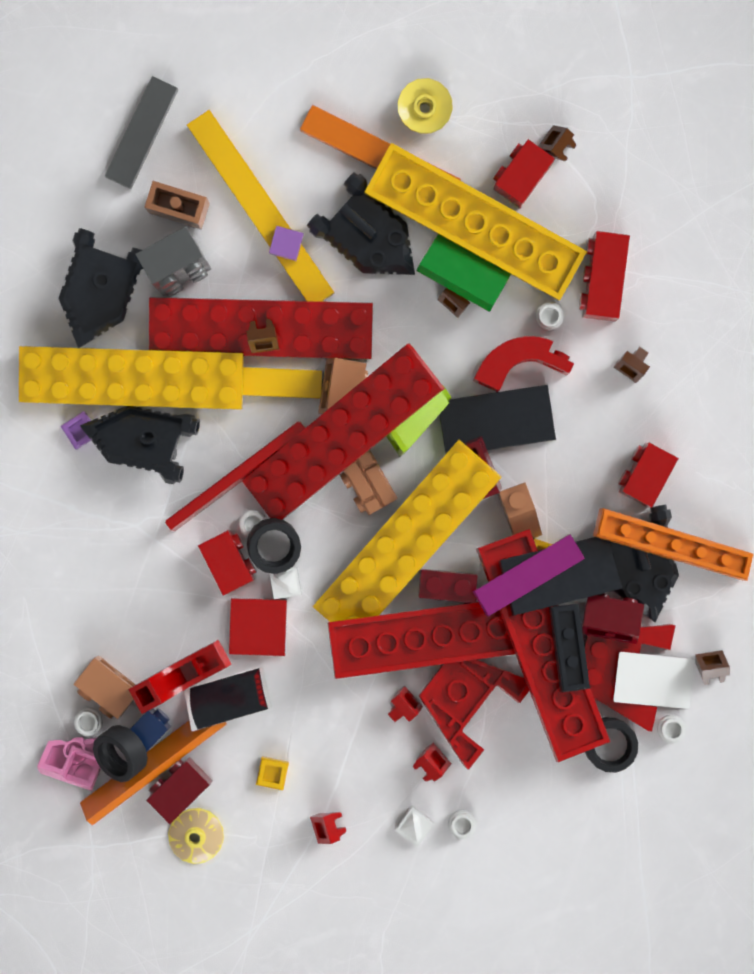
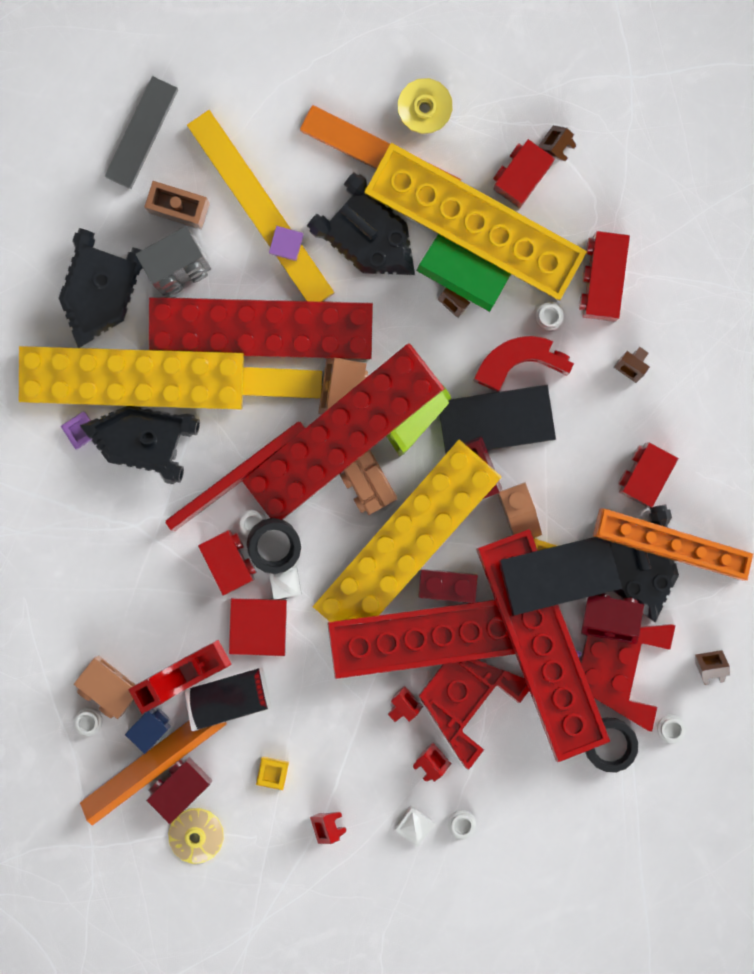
(71, 762): bright pink slope -> none
(128, 744): black tyre -> none
(262, 339): reddish brown tile -> none
(528, 575): magenta tile -> none
(569, 647): black tile -> none
(654, 680): white sticker -> none

